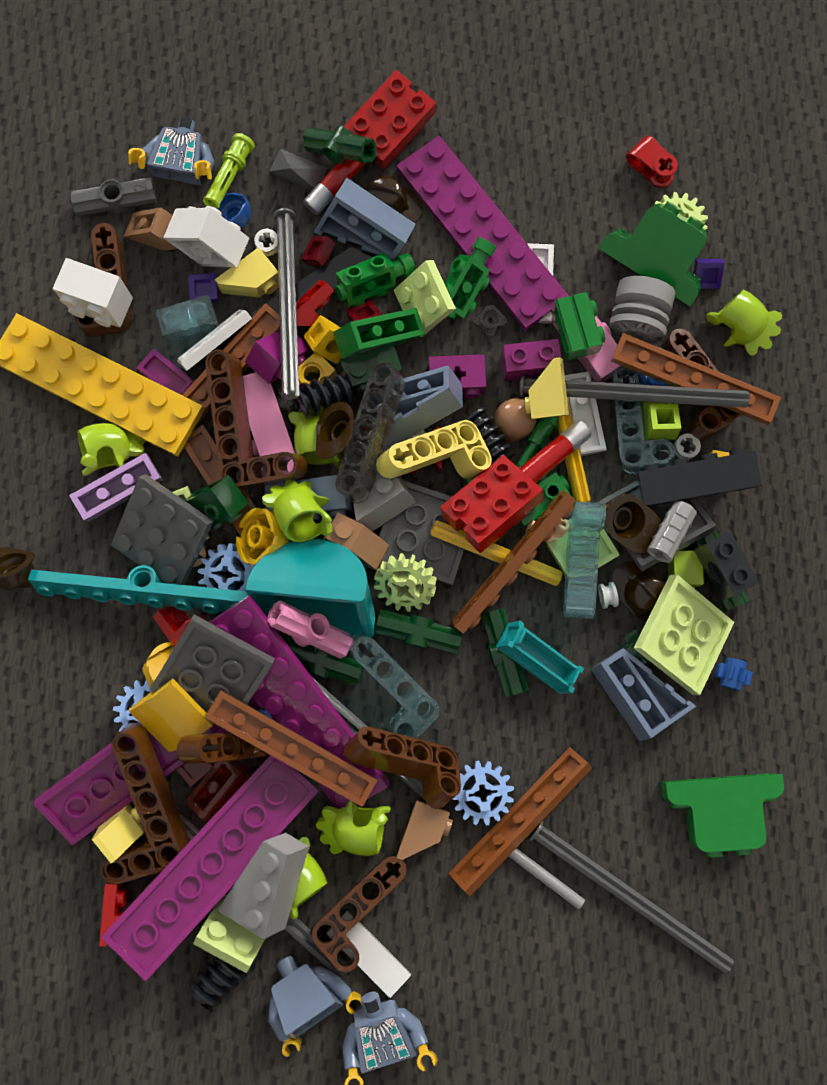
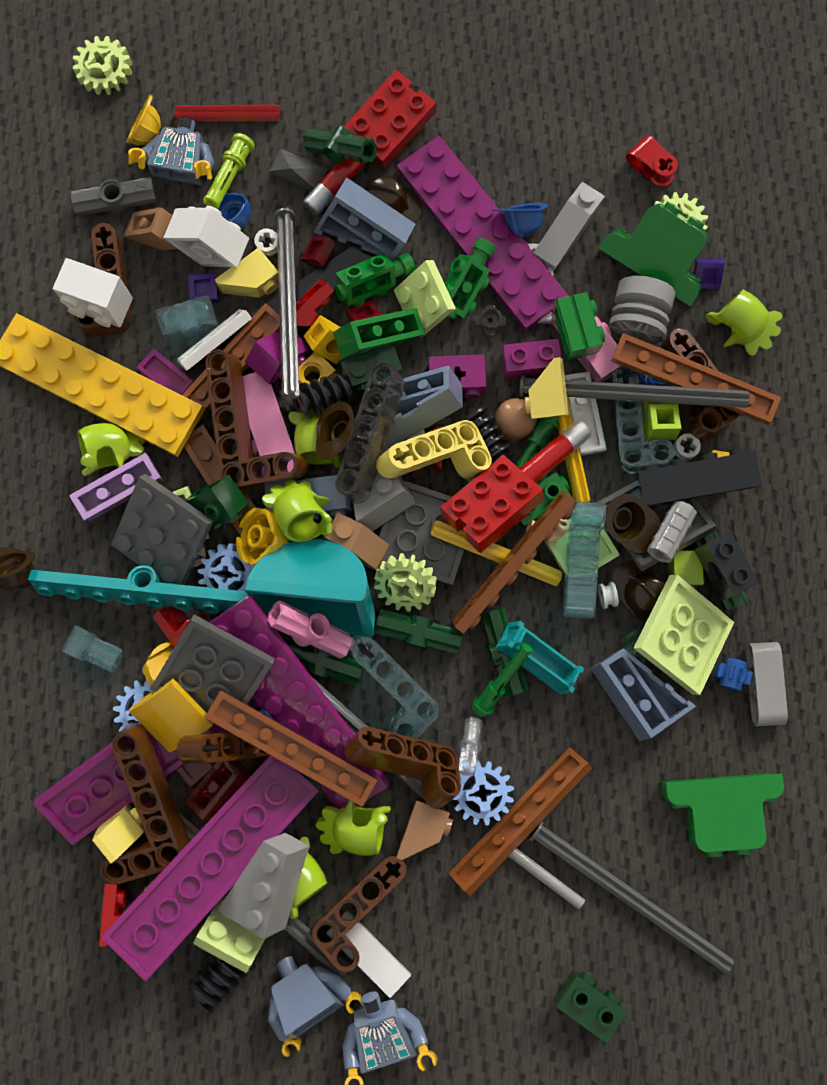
(86, 646): none -> clear light blue piece
(102, 65): none -> yellowish green gear
(145, 126): none -> yellow piece
(228, 113): none -> red axle
(470, 746): none -> clear axle
(484, 703): none -> green pin
(524, 218): none -> blue piece
(569, 225): none -> light grey slope
(590, 1006): none -> dark green brick
(767, 684): none -> light grey beam

